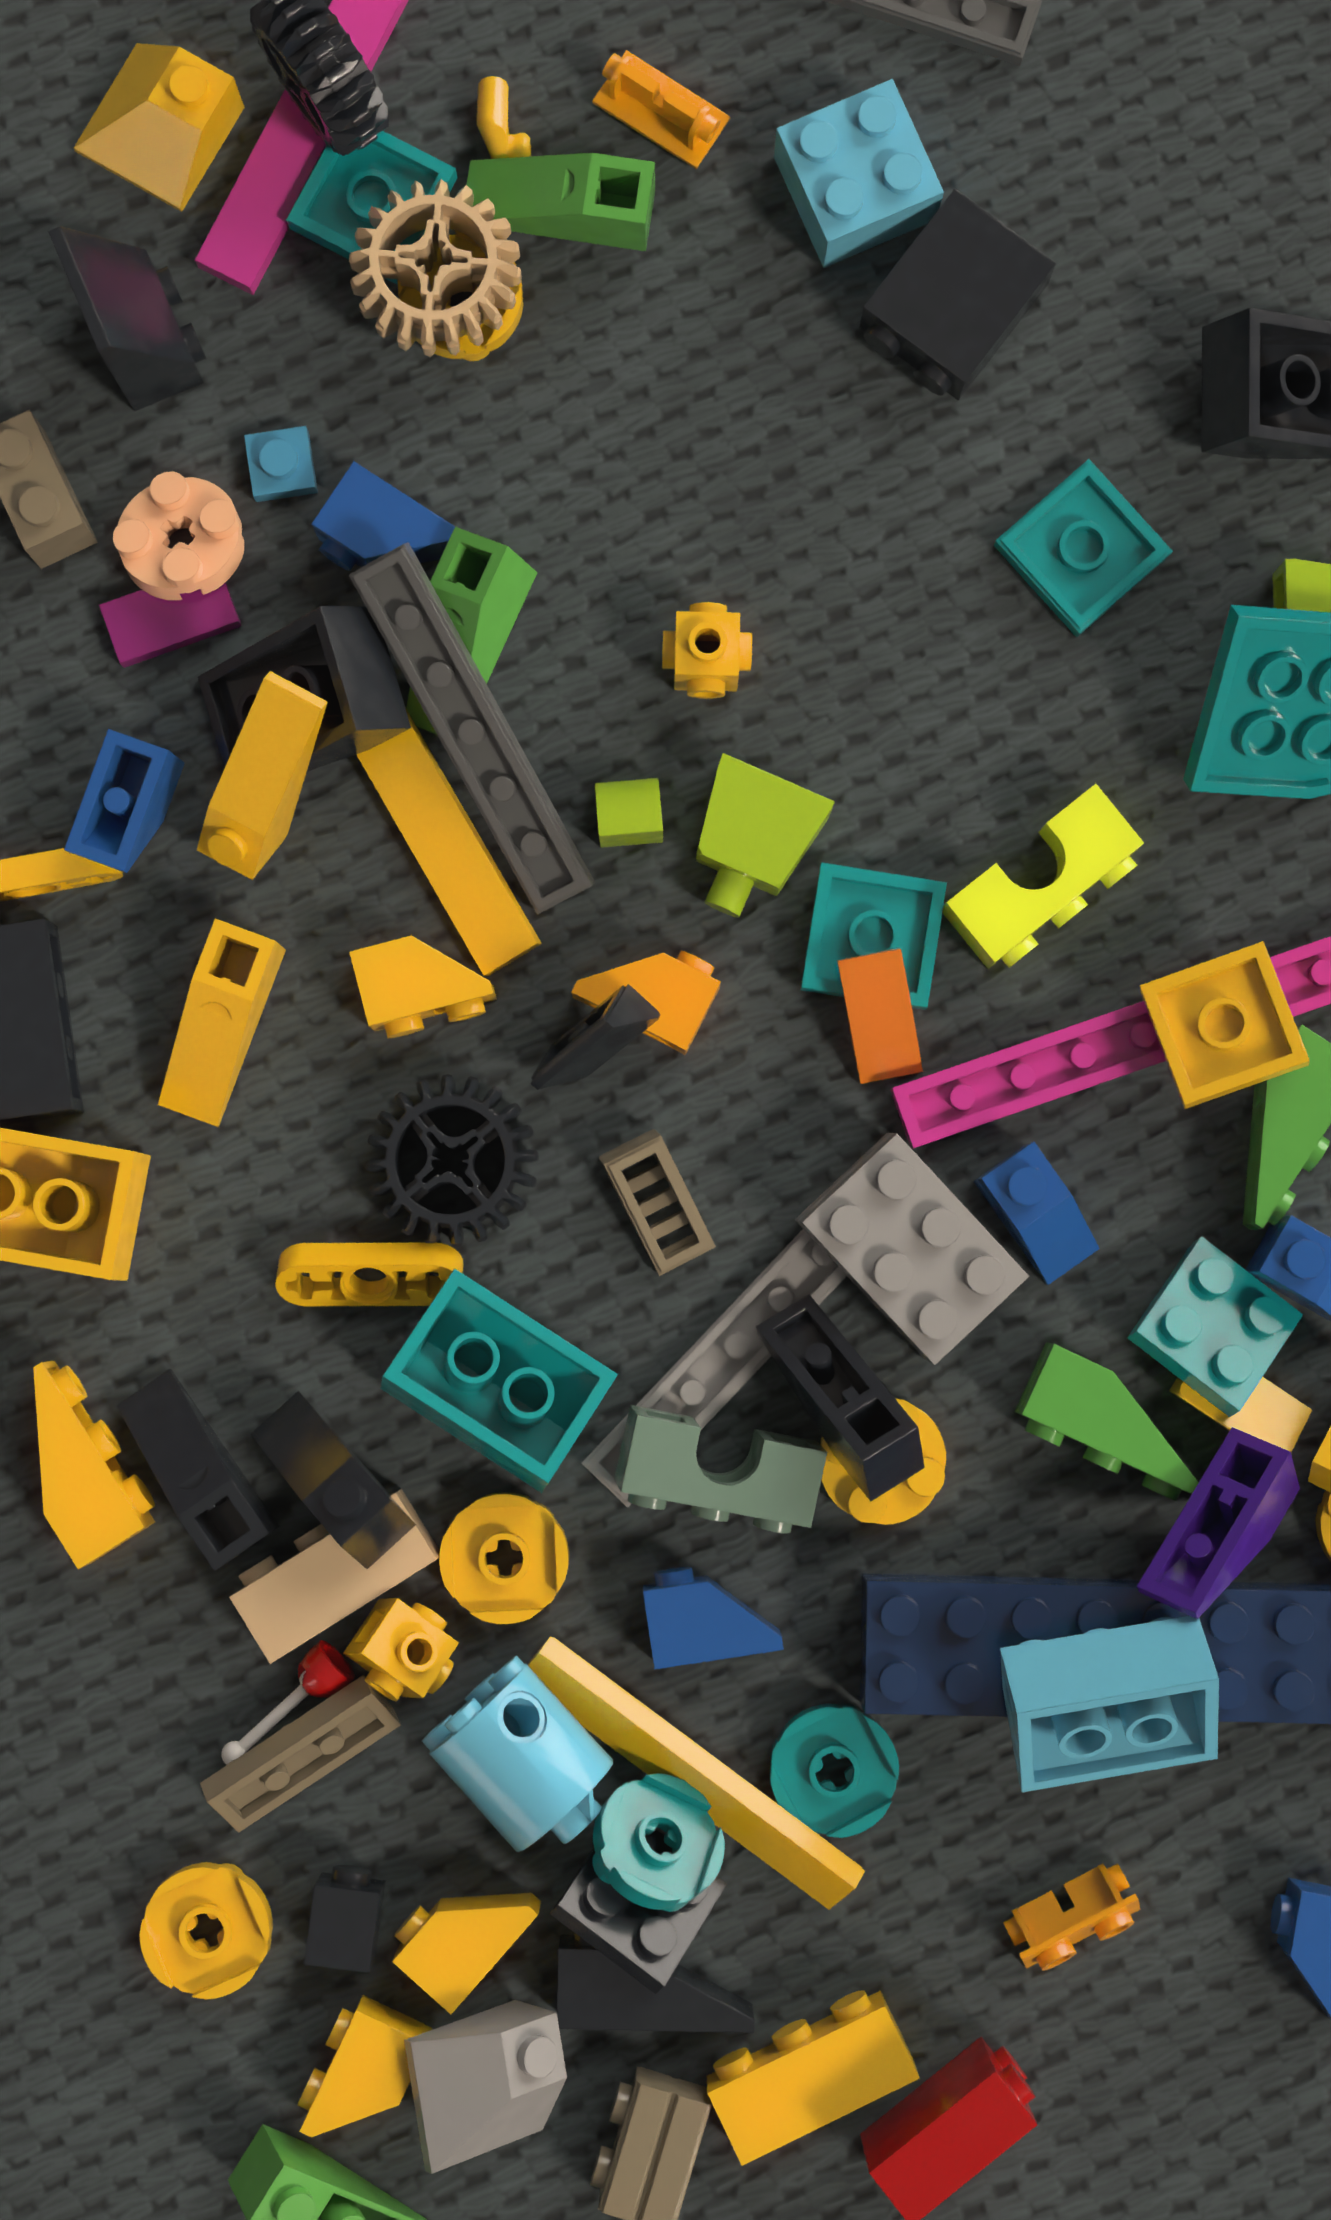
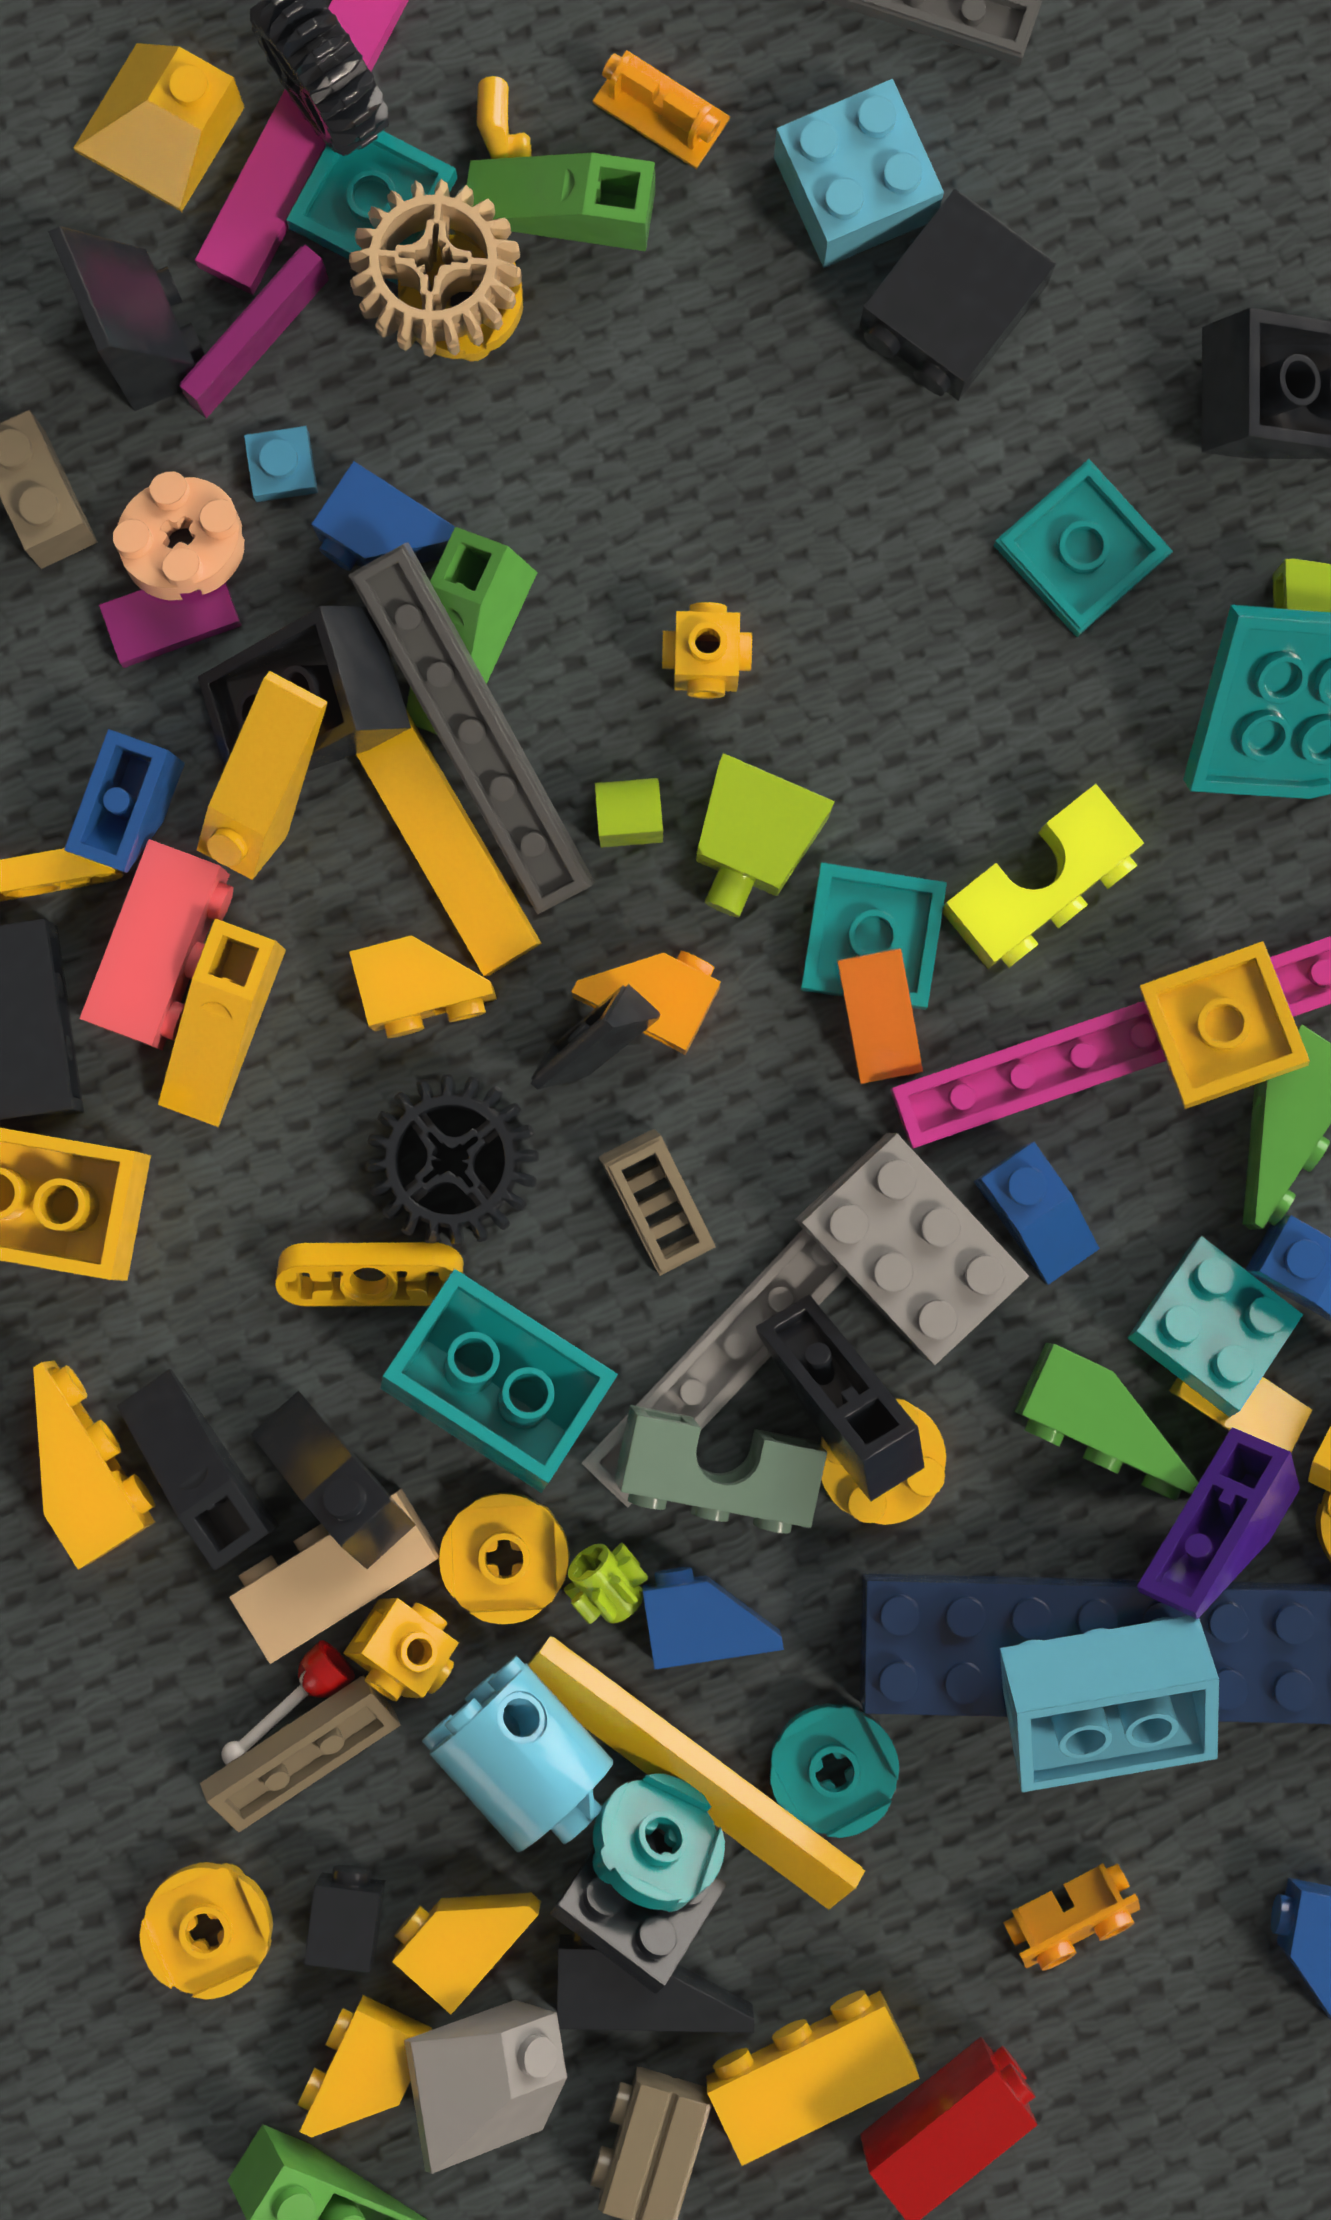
(157, 945): none -> coral brick
(254, 331): none -> magenta tile
(605, 1583): none -> lime gear

